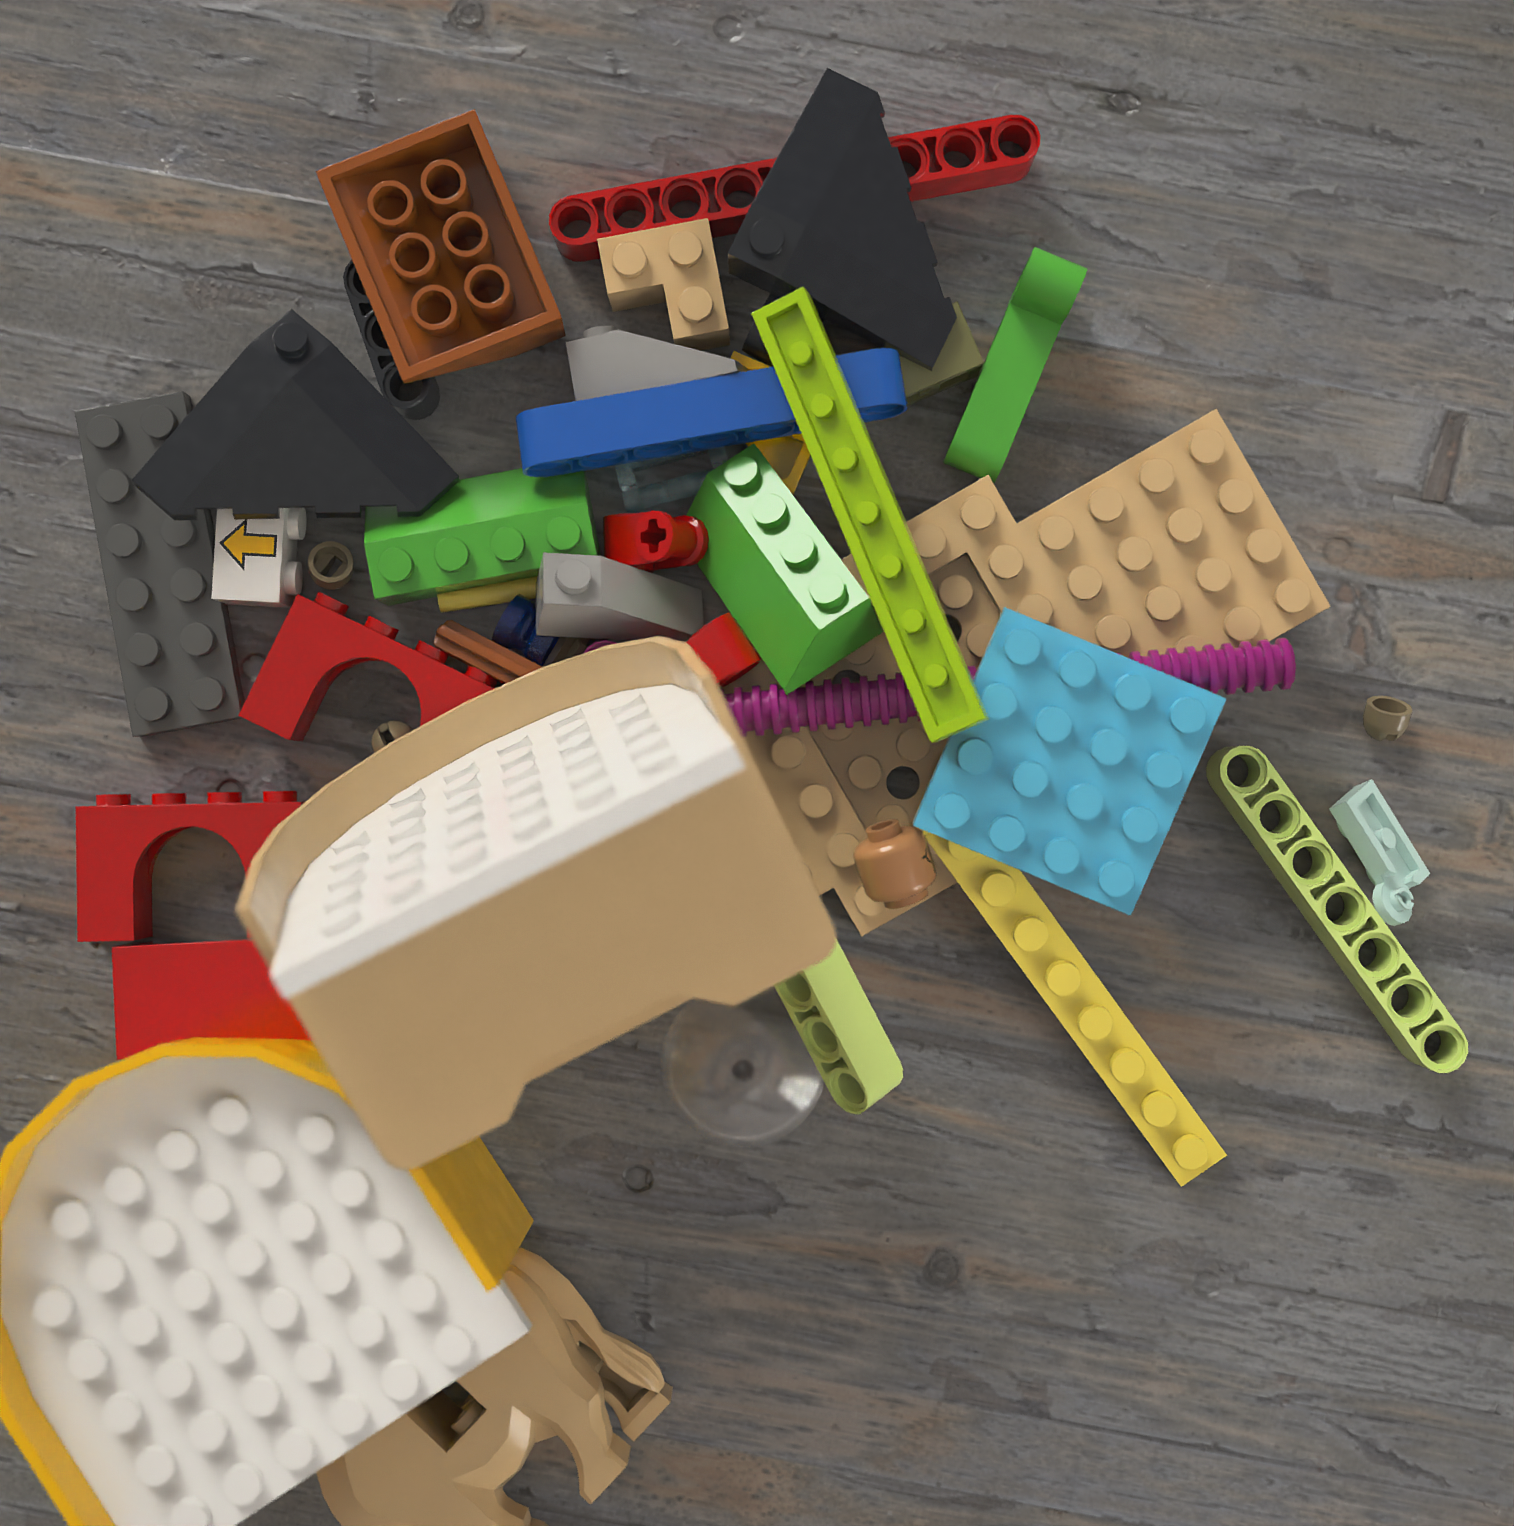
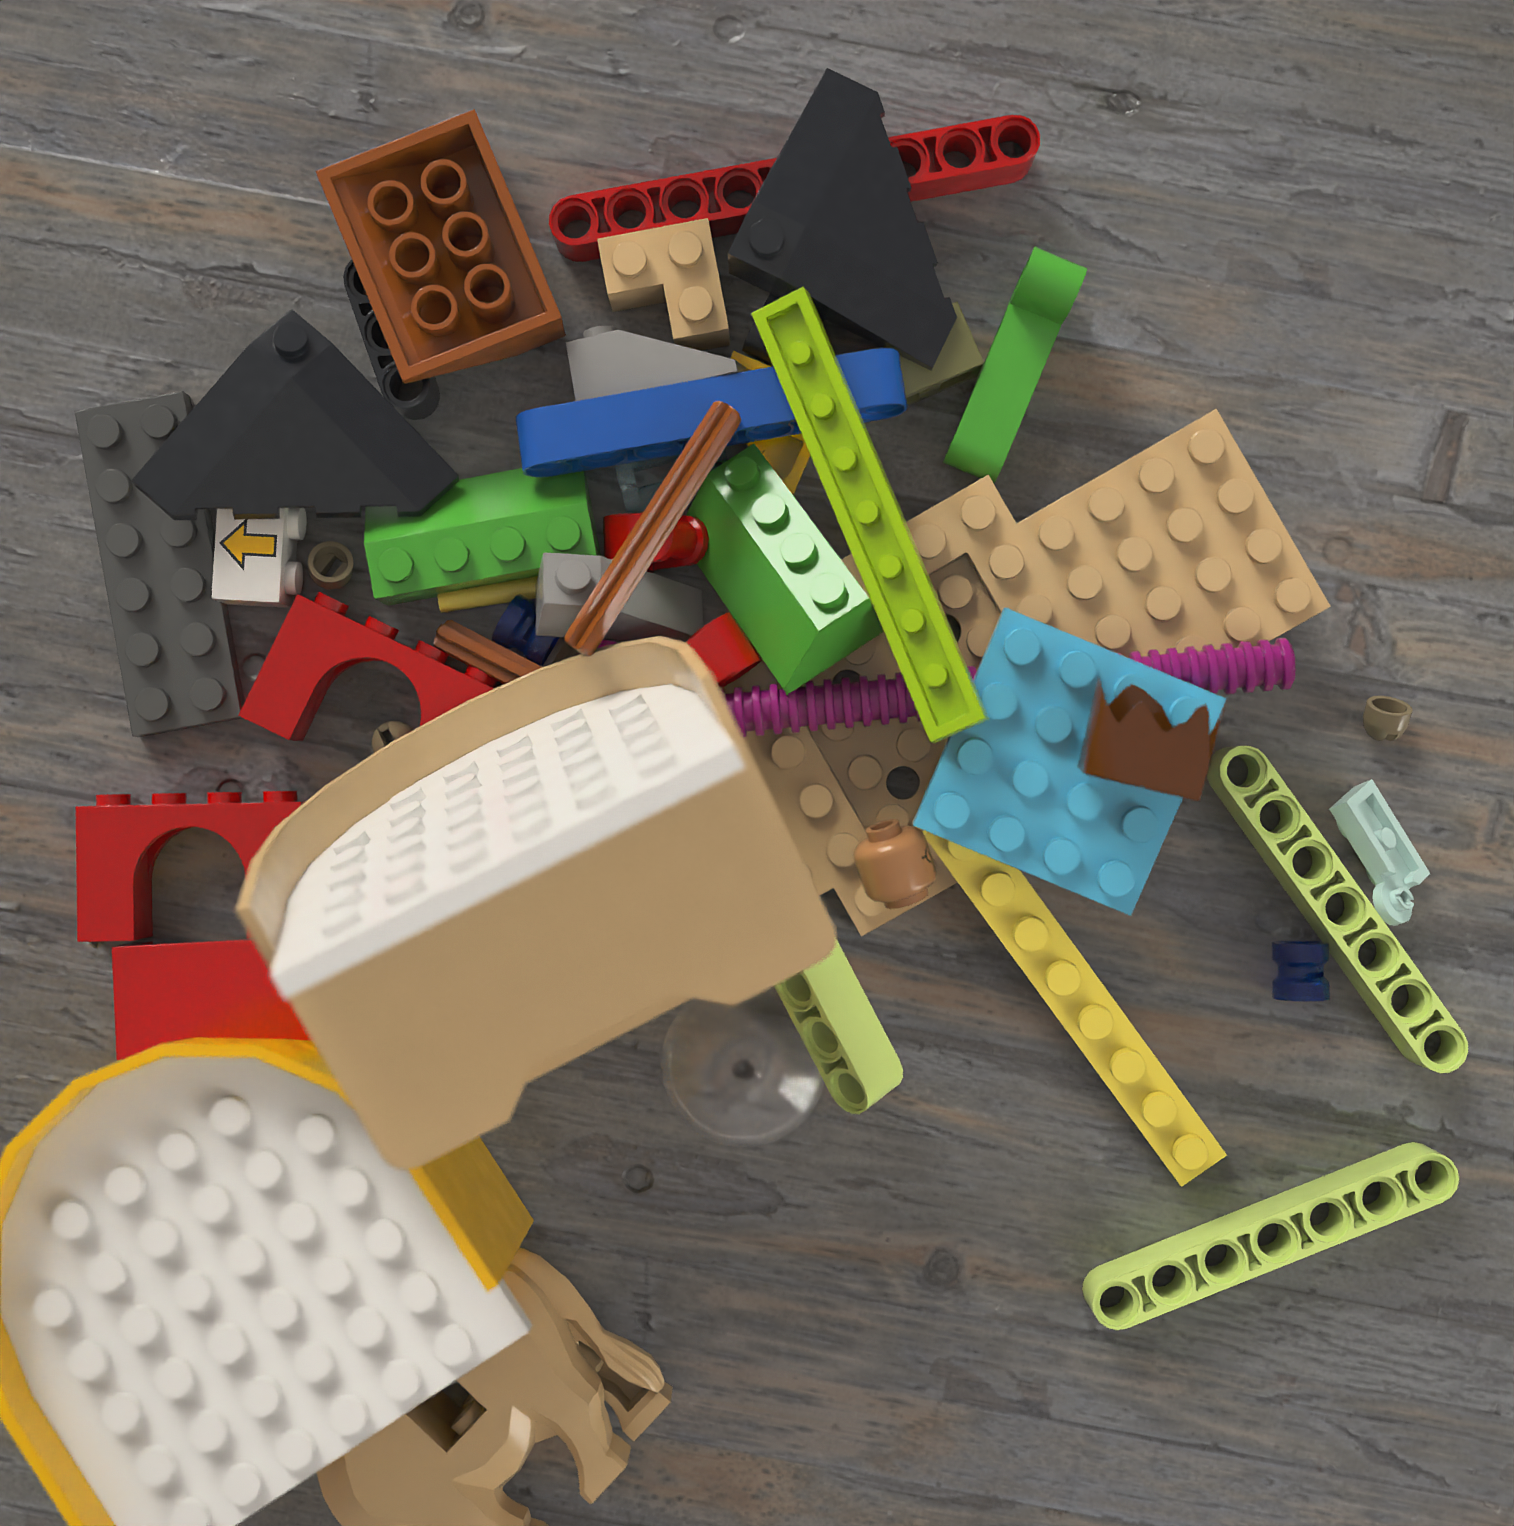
(653, 528): none -> dark orange axle
(1139, 747): none -> reddish brown piece
(1294, 1241): none -> yellowish green beam
(1301, 971): none -> clear blue wheel

